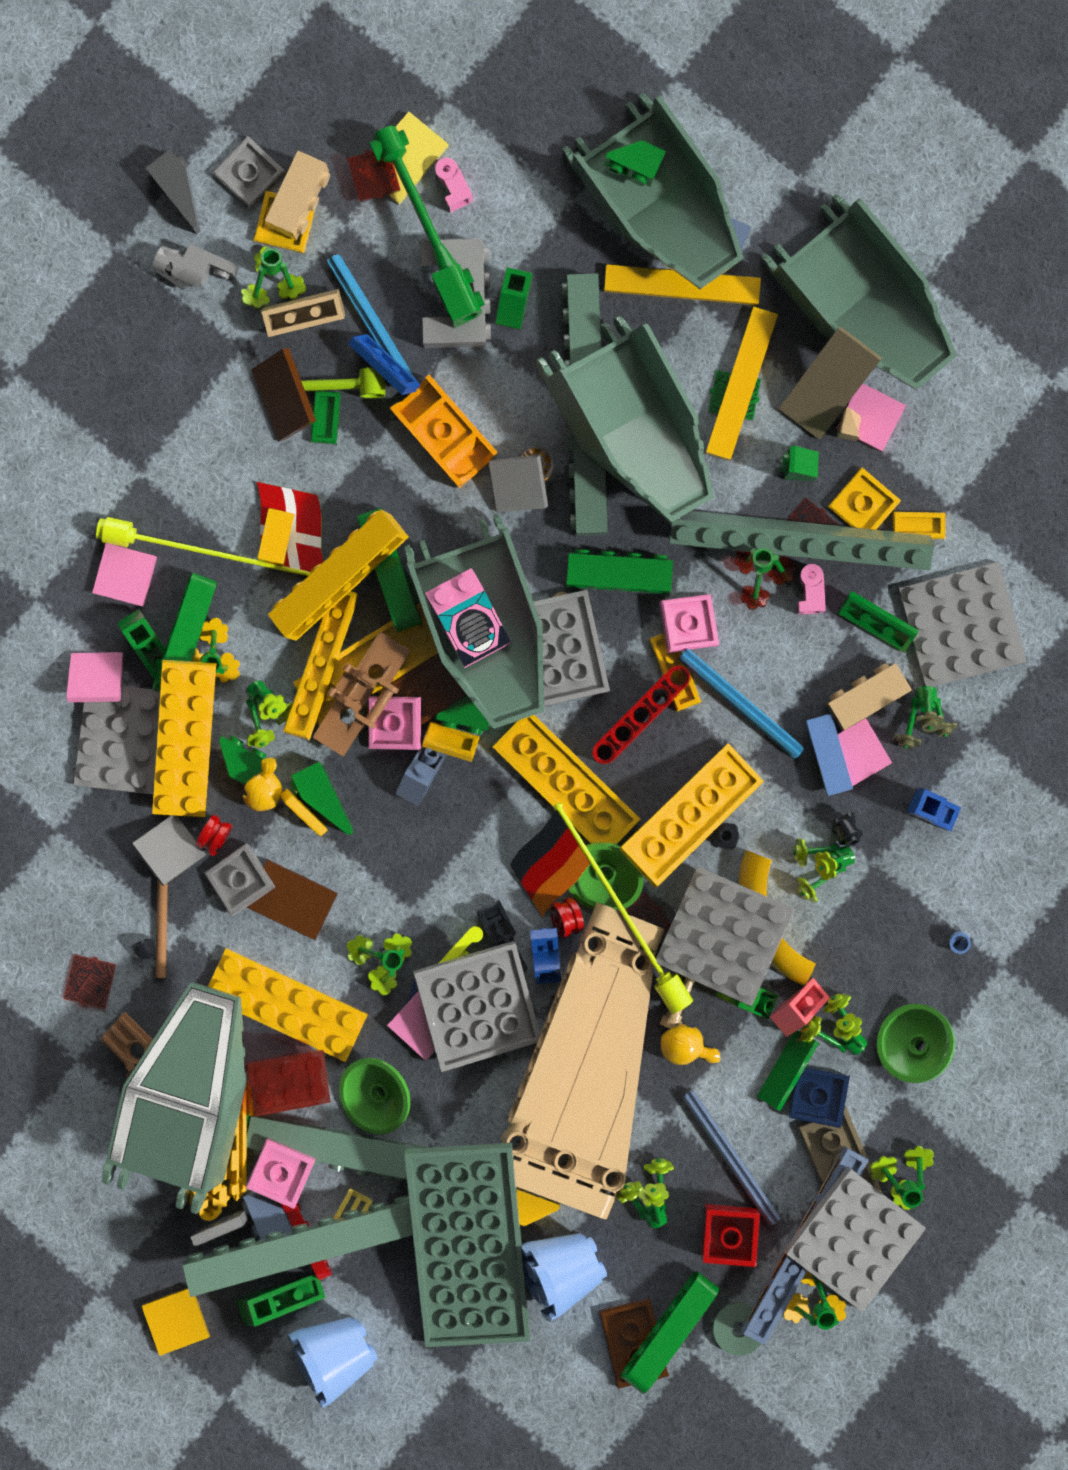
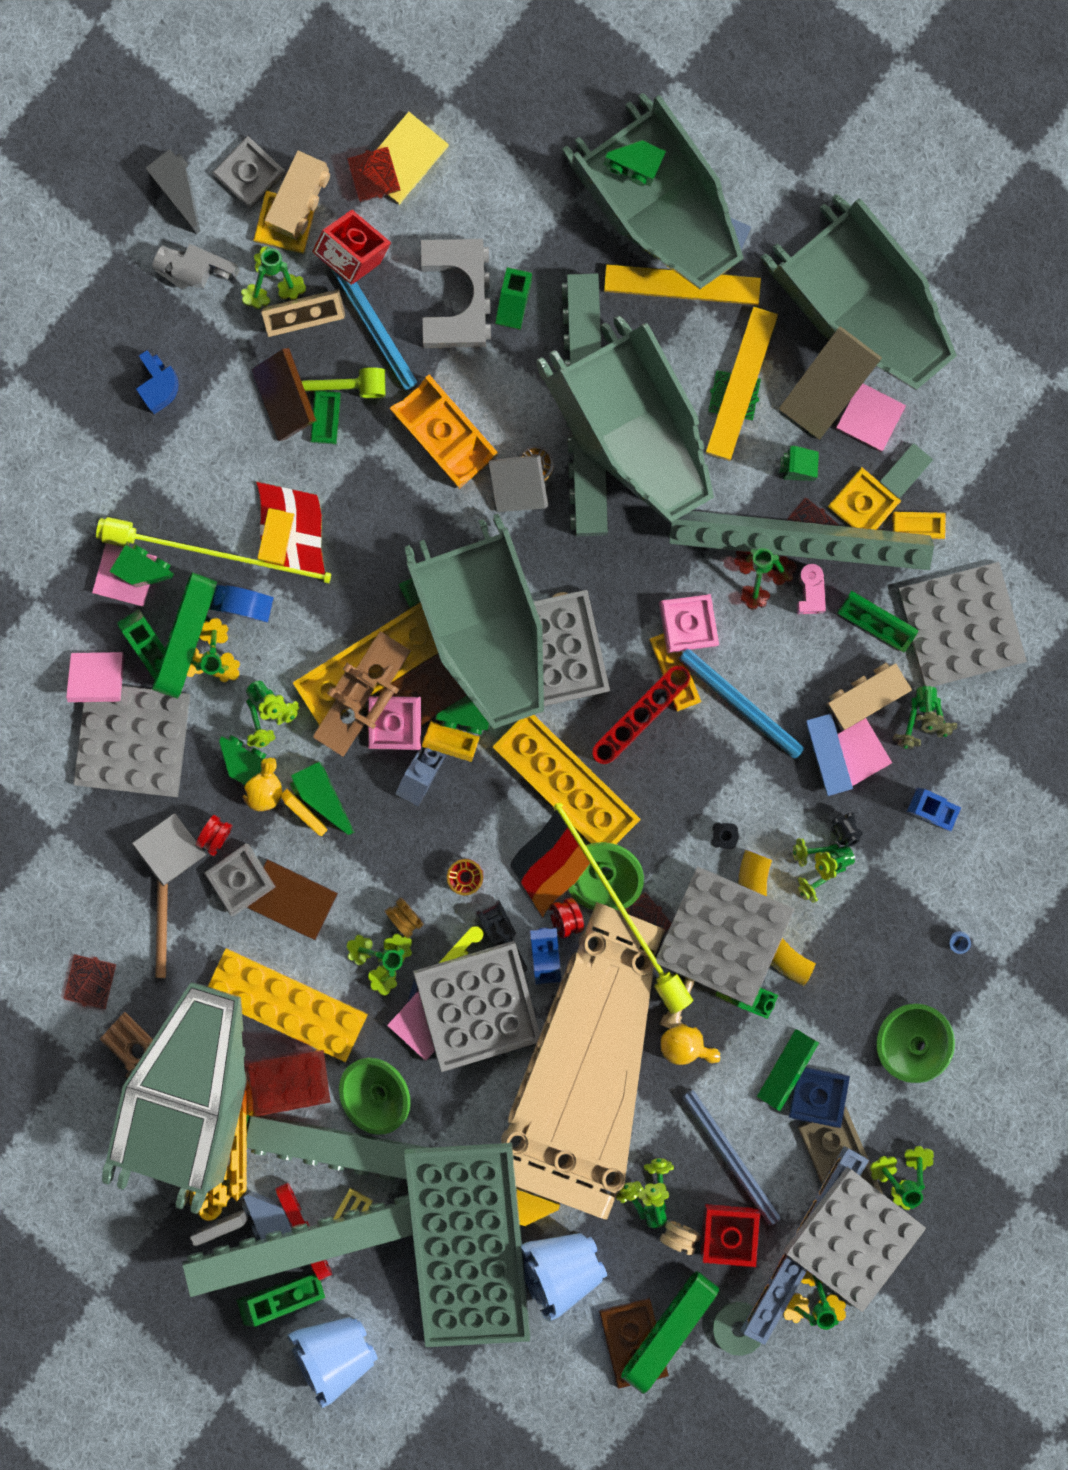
(138, 569): none -> green slope
(145, 949): black hinge -> none
(160, 389): none -> blue brick
(175, 1321): yellow tile -> none
(184, 738): yellow plate -> none
(242, 603): none -> blue brick
(280, 1173): bright pink tile -> none
(320, 668): yellow tile -> none
(337, 575): yellow brick -> none
(351, 247): none -> red brick
(384, 364): blue tile -> none
(395, 588): green beam -> none
(404, 918): none -> pearl gold wheel
(450, 280): green bar -> none
(451, 176): bright pink leg -> none
(454, 880): none -> wheel
(467, 618): slope -> none
(619, 573): green brick -> none
(680, 1237): none -> tan wheel
(691, 815): yellow plate -> none
(799, 1007): coral slope -> none
(847, 1029): lime plant -> none
(849, 425): tan slope -> none
(906, 470): none -> sand green tile

